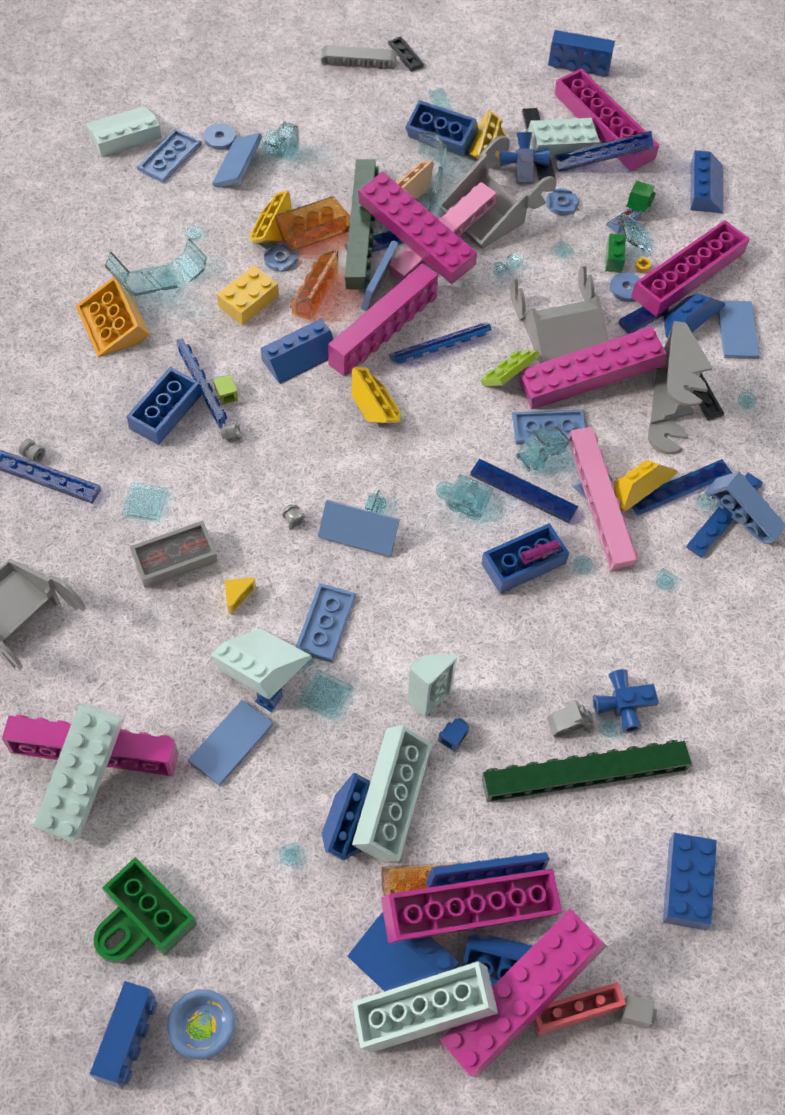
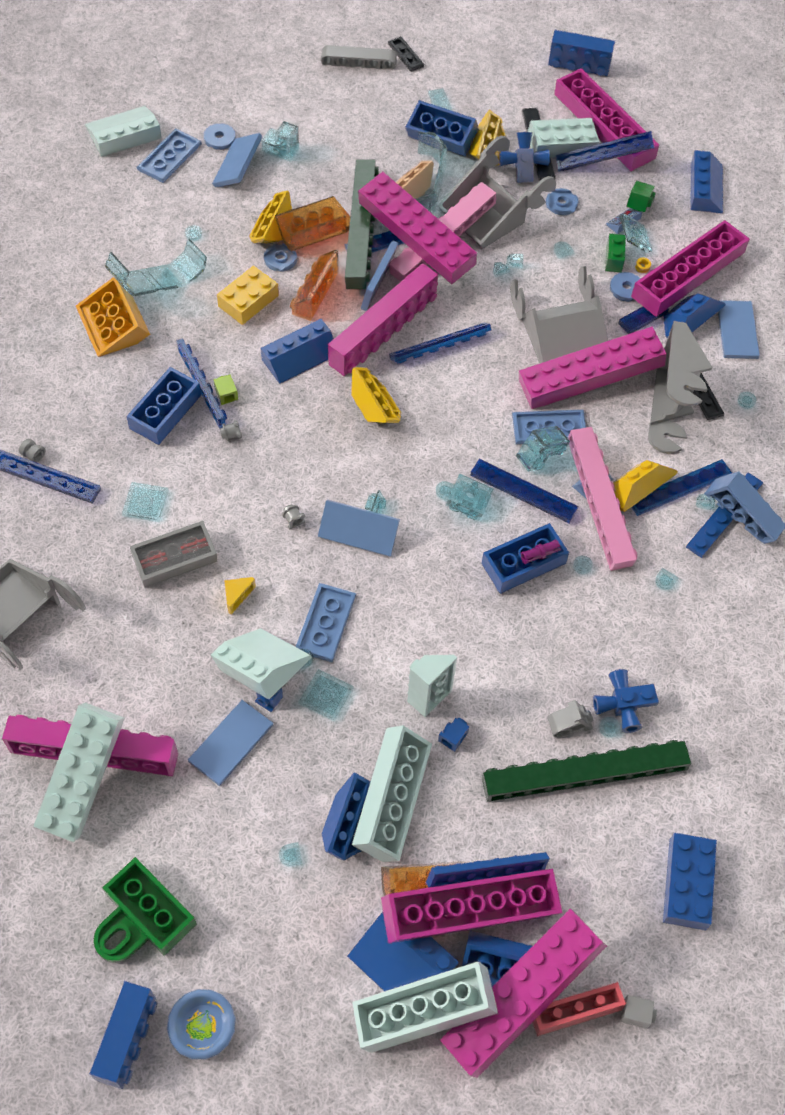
(509, 368): lime plate -> none

